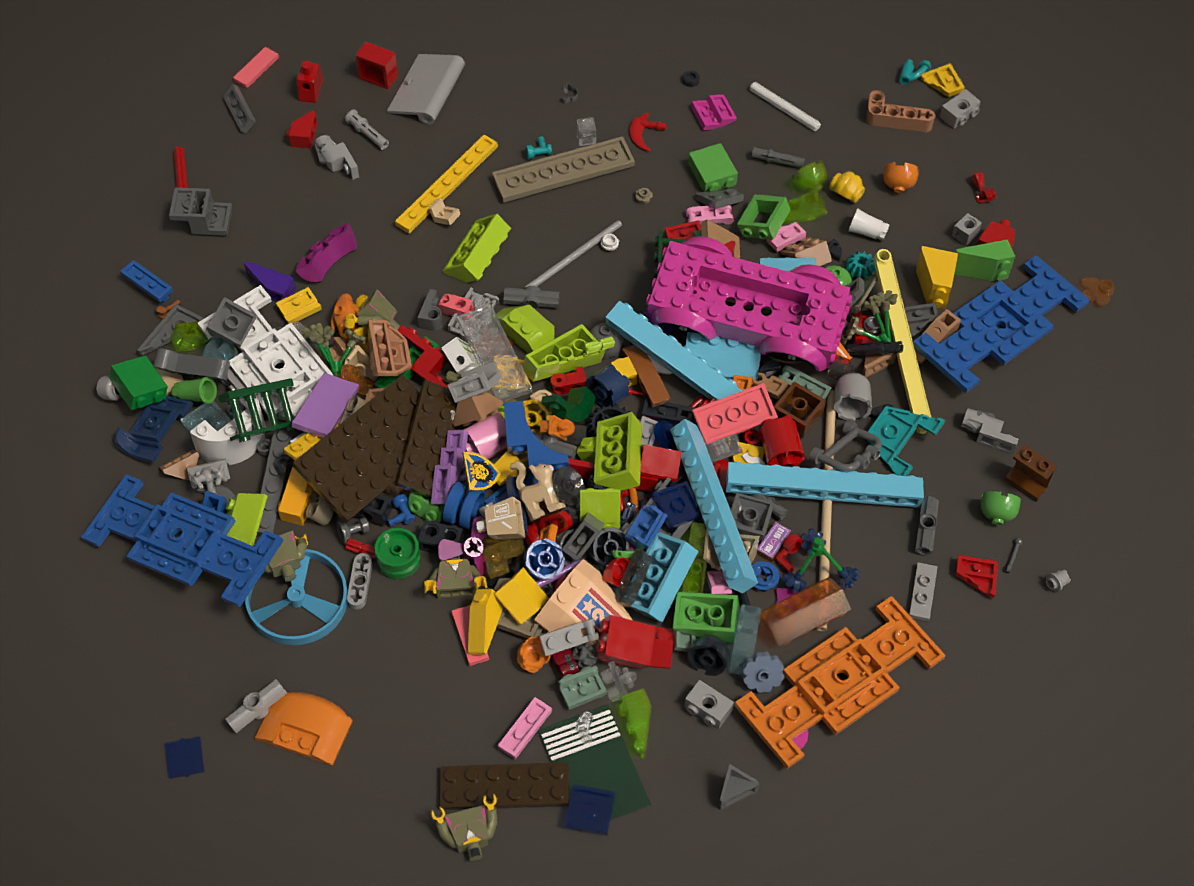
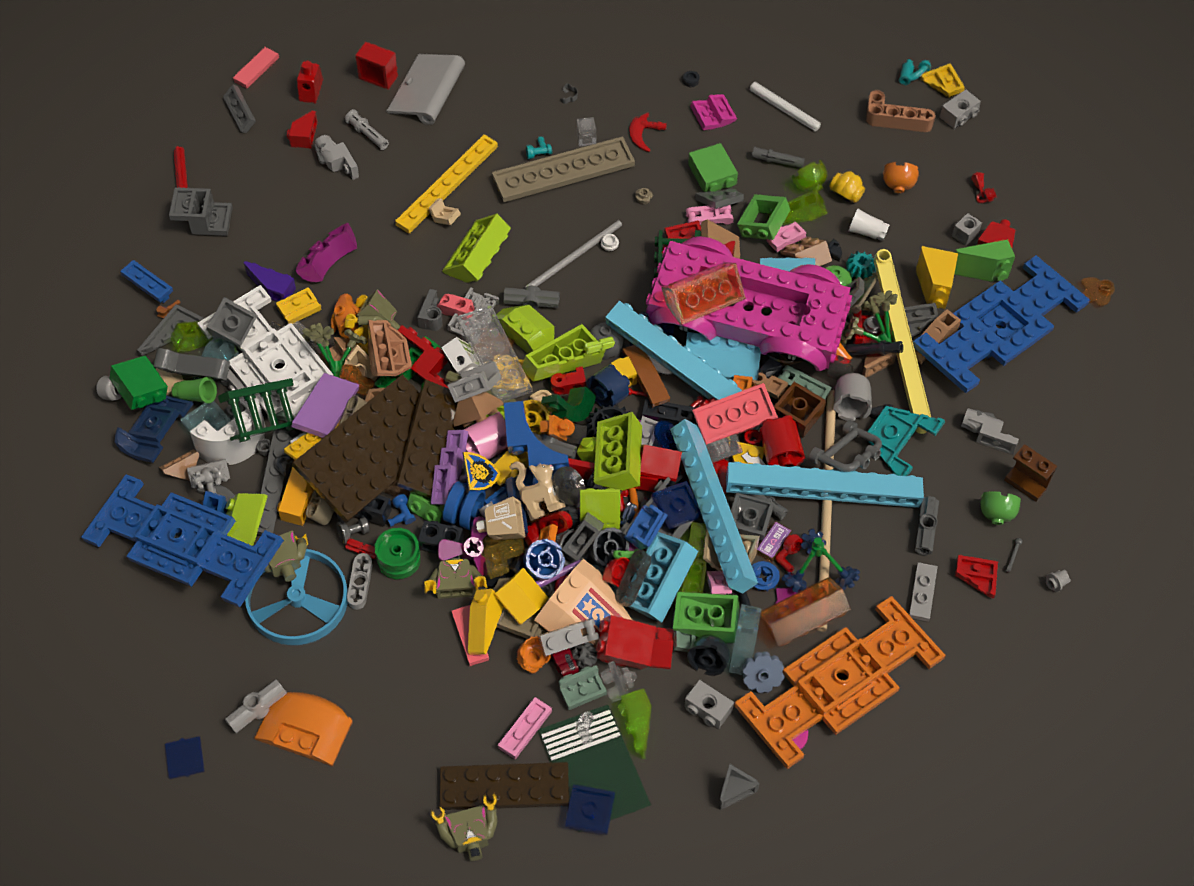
(704, 292): none -> clear orange slope

